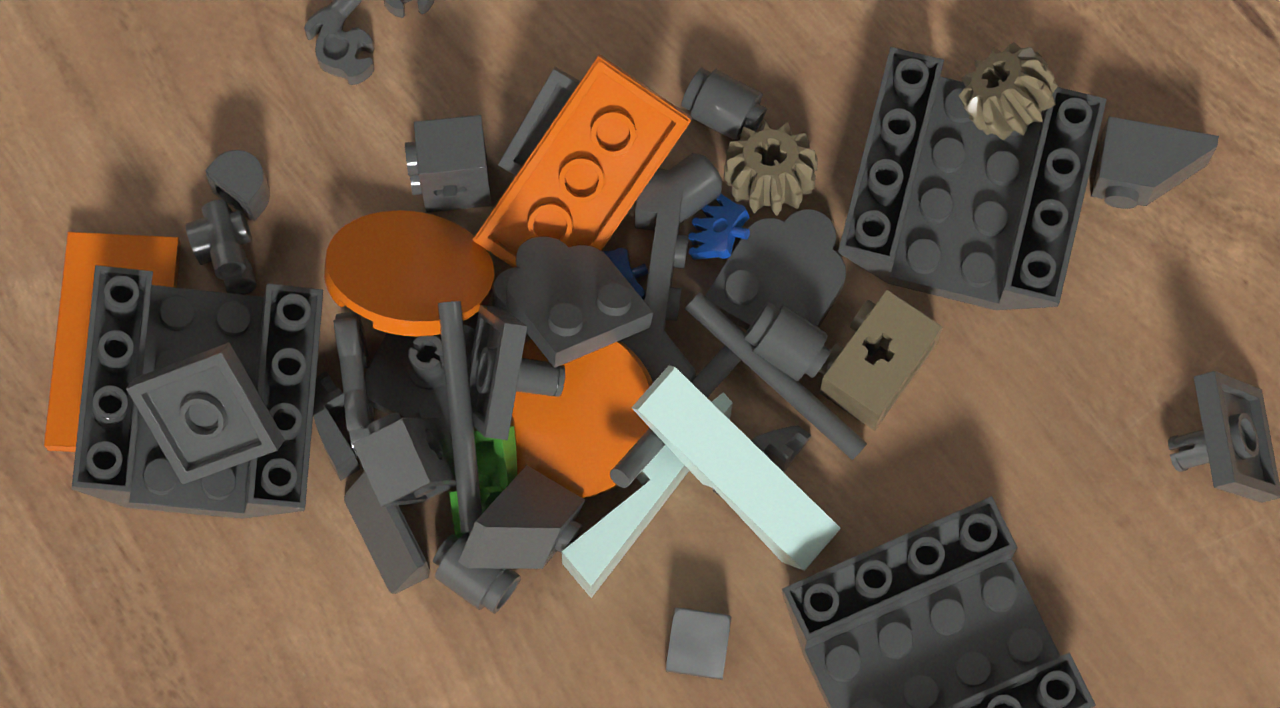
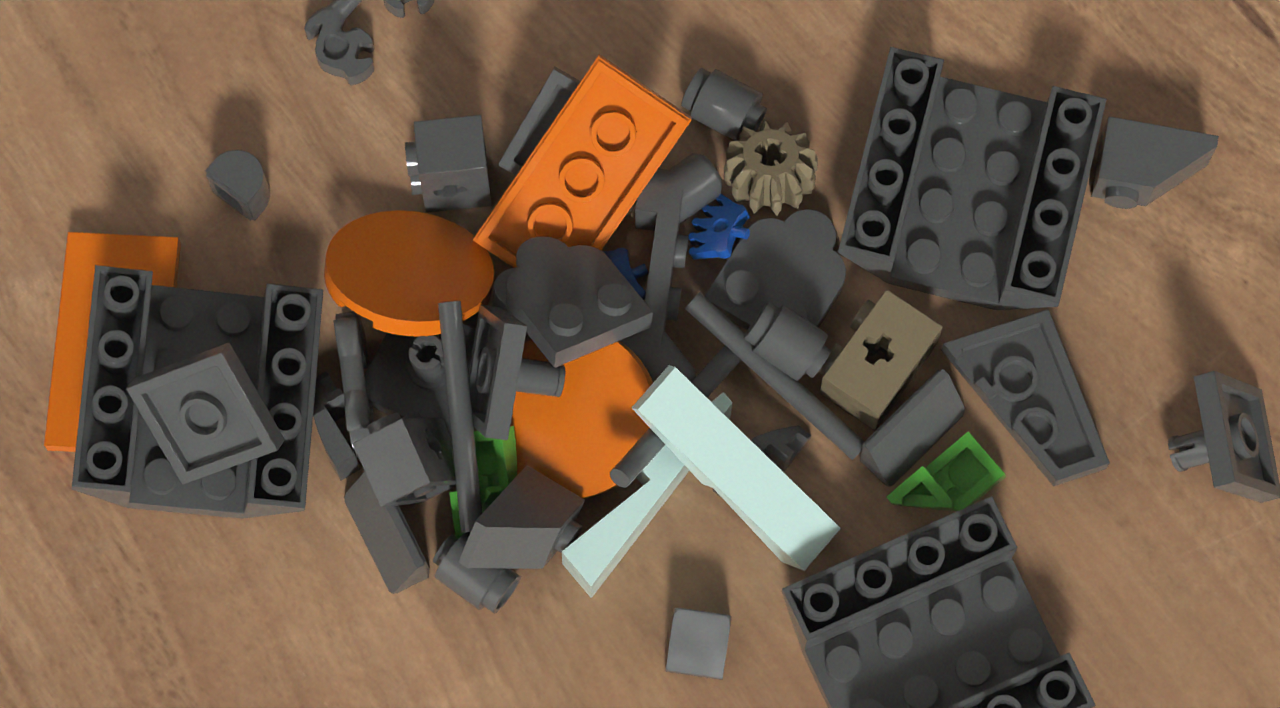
(220, 240): dark grey plate -> none
(913, 429): none -> dark grey slope
(951, 480): none -> bright green slope
(1008, 91): dark tan gear -> none
(1033, 393): none -> dark grey wing

